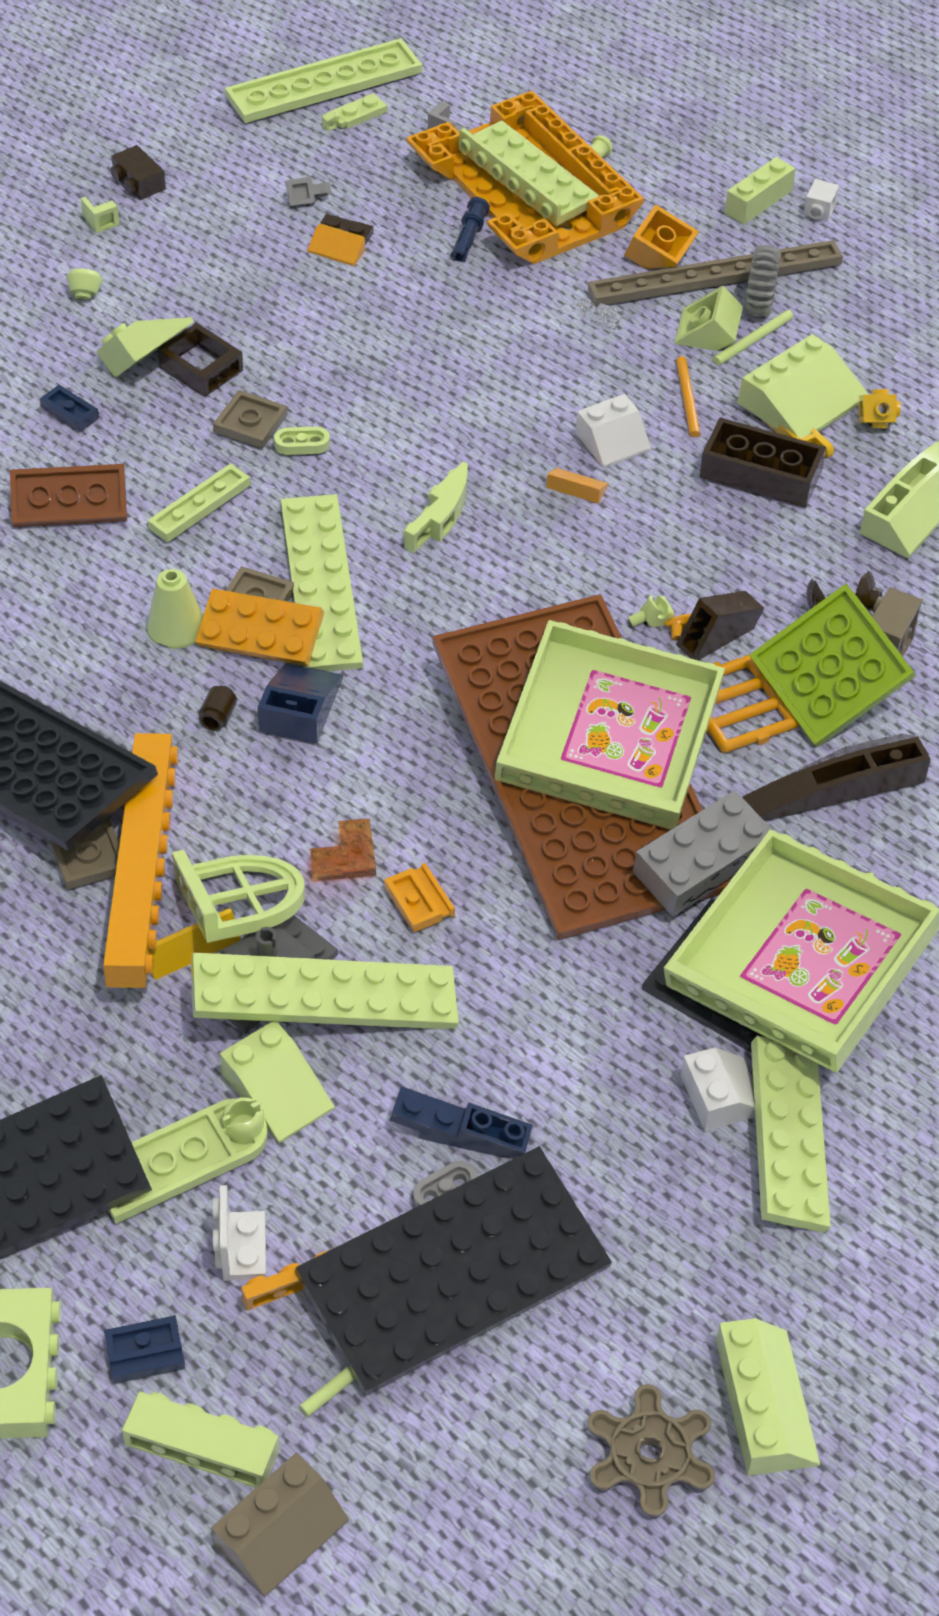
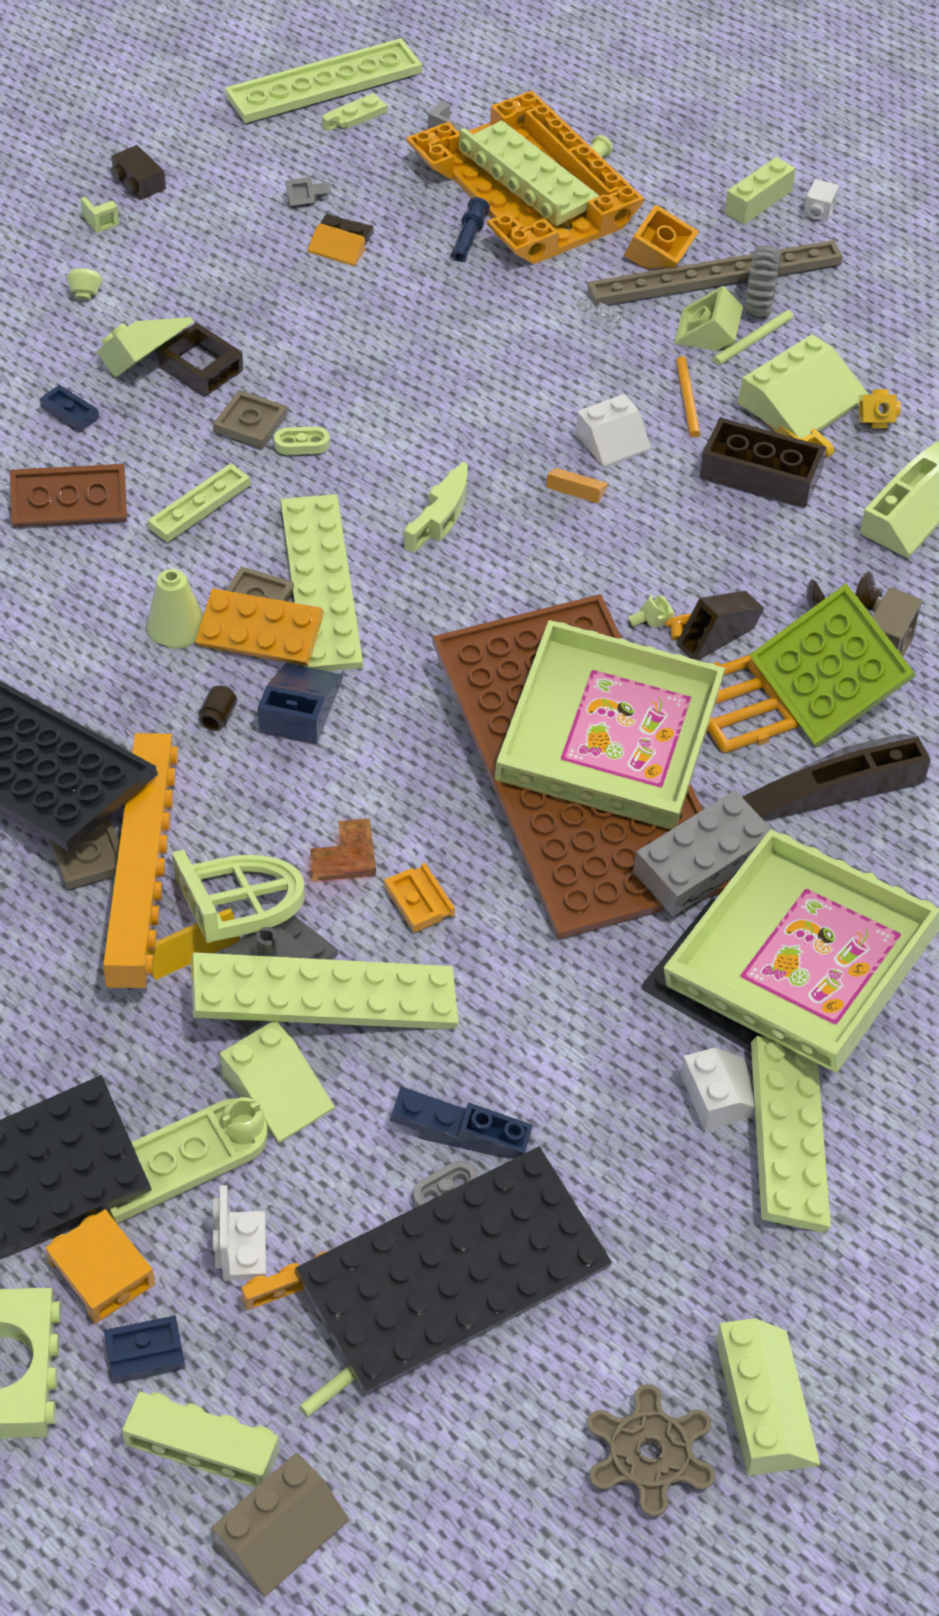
(100, 1265): none -> light orange panel

